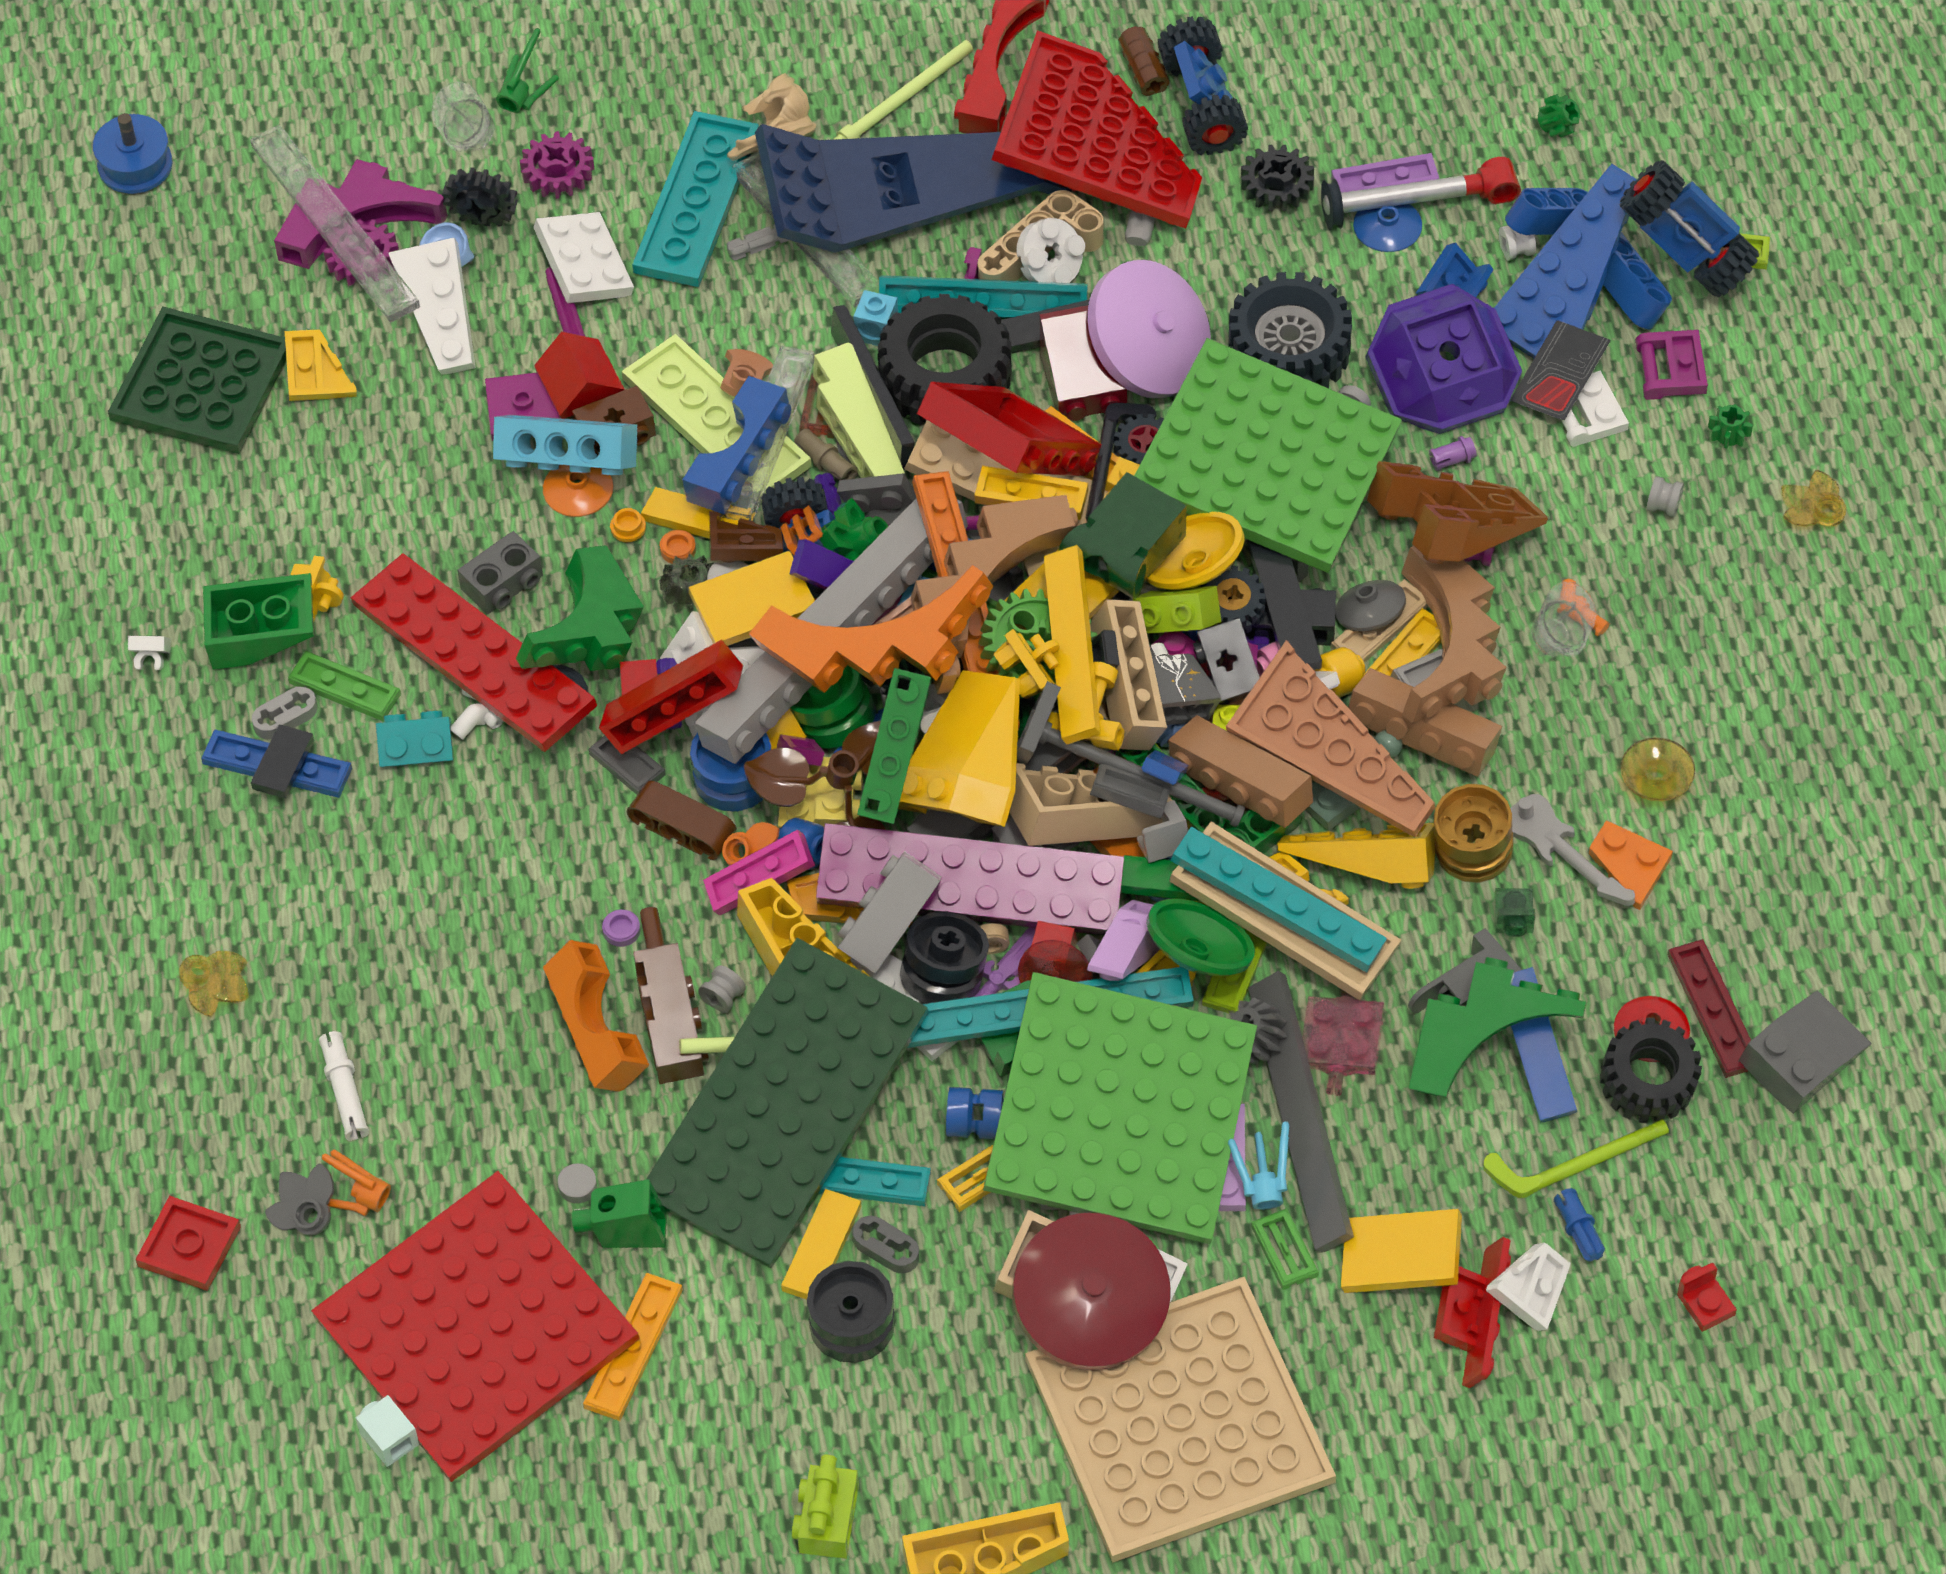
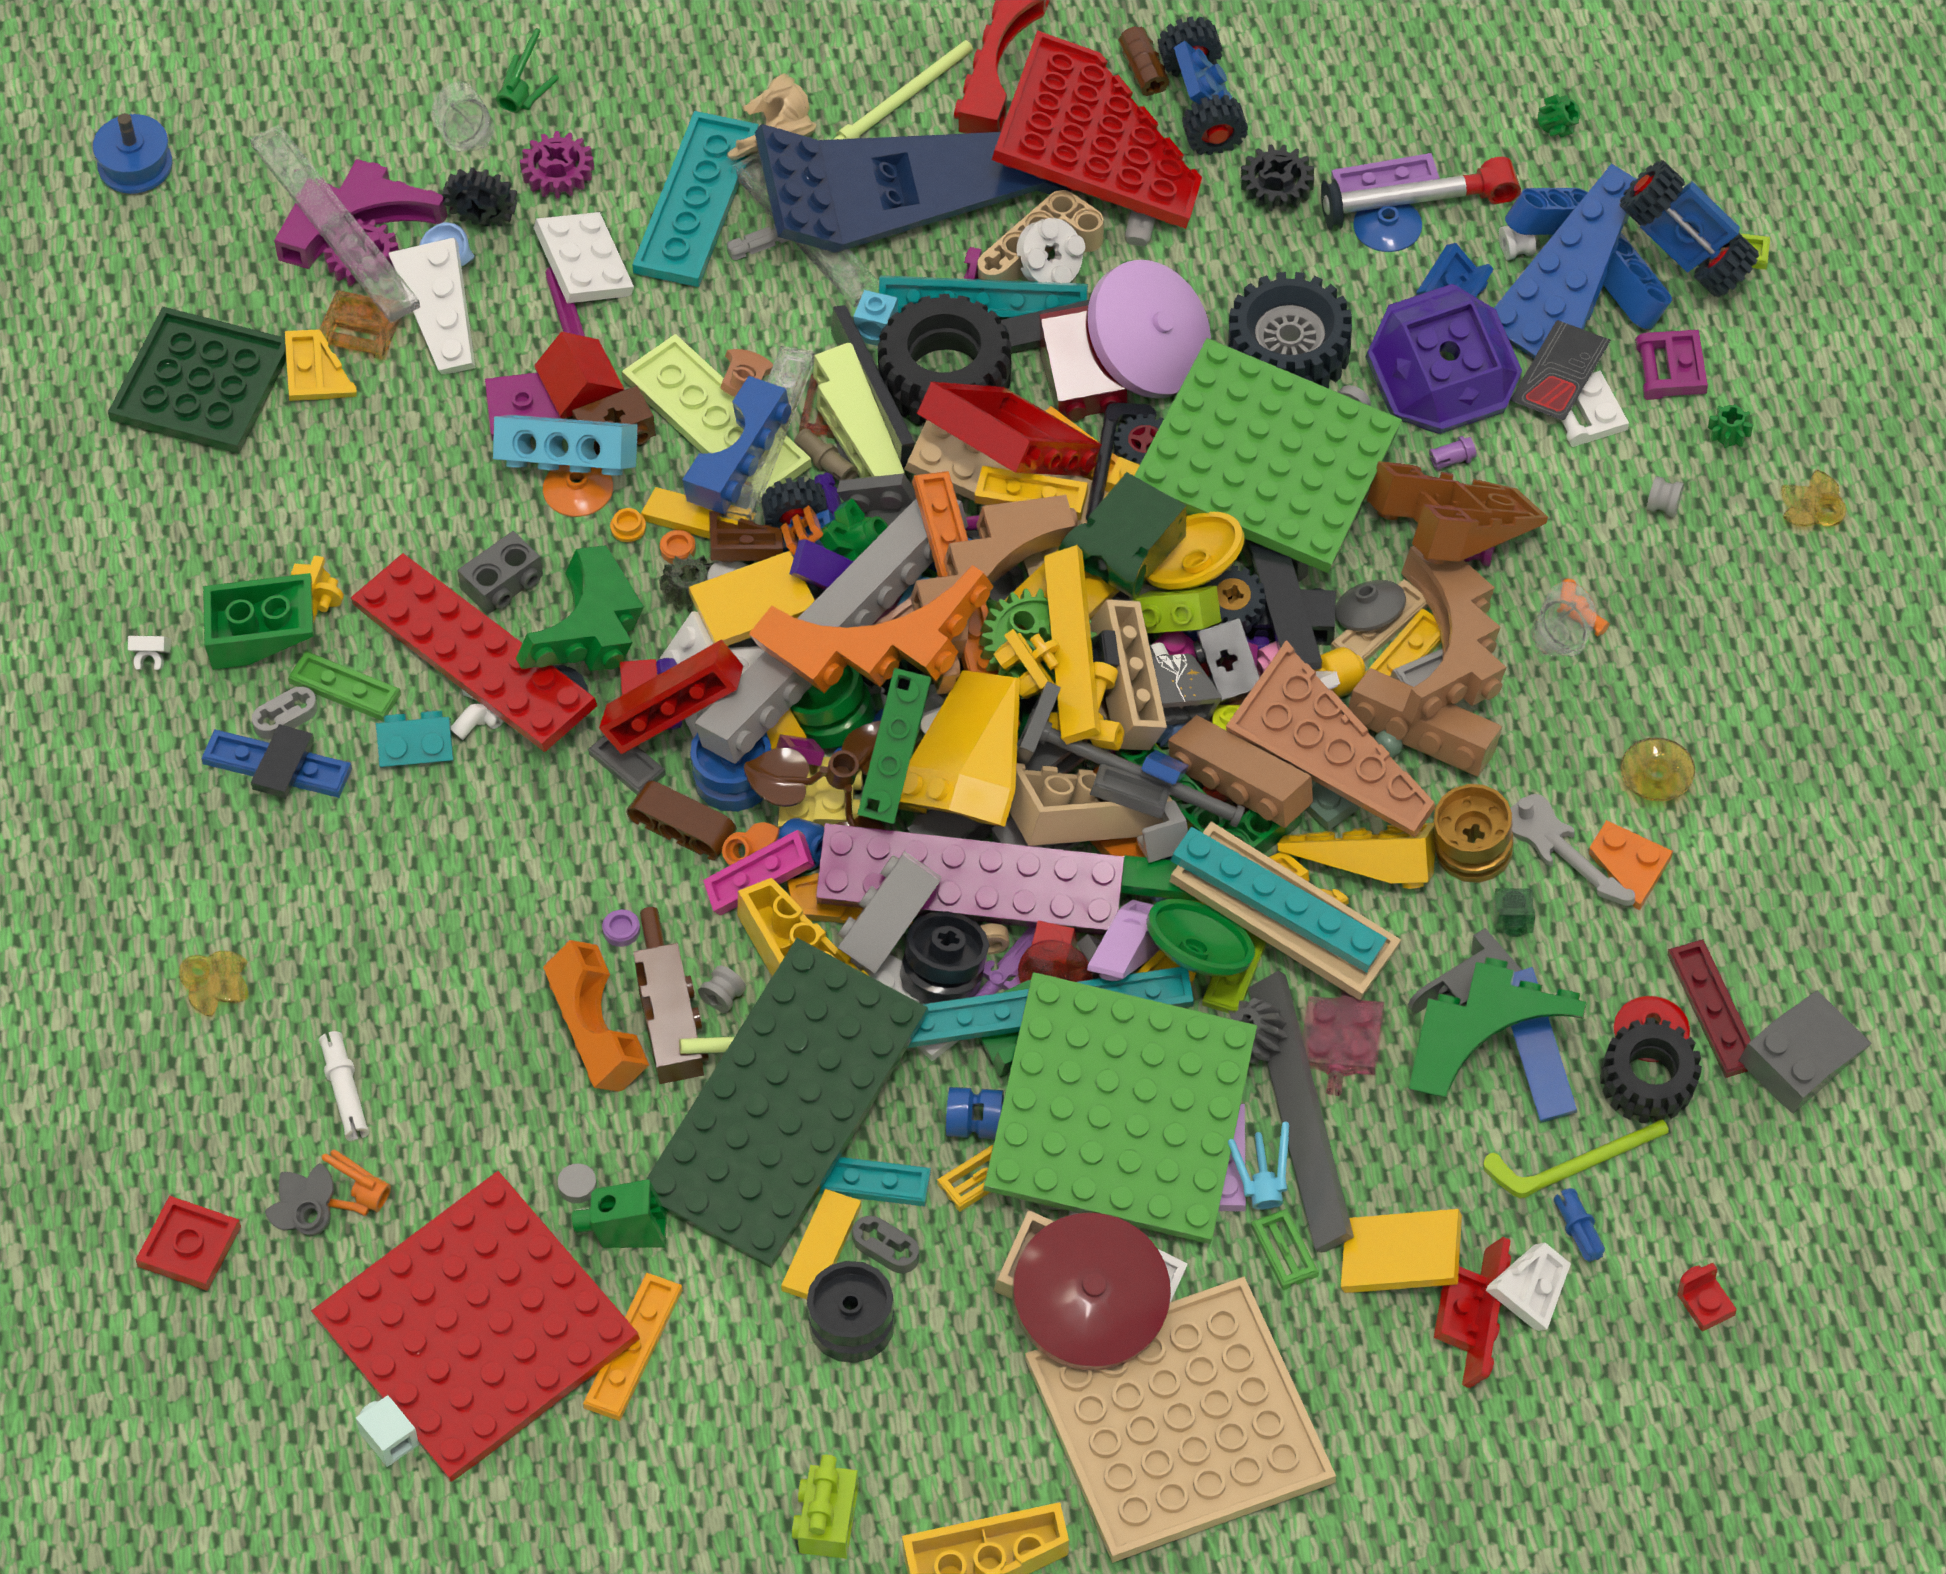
(361, 315): none -> clear orange plate

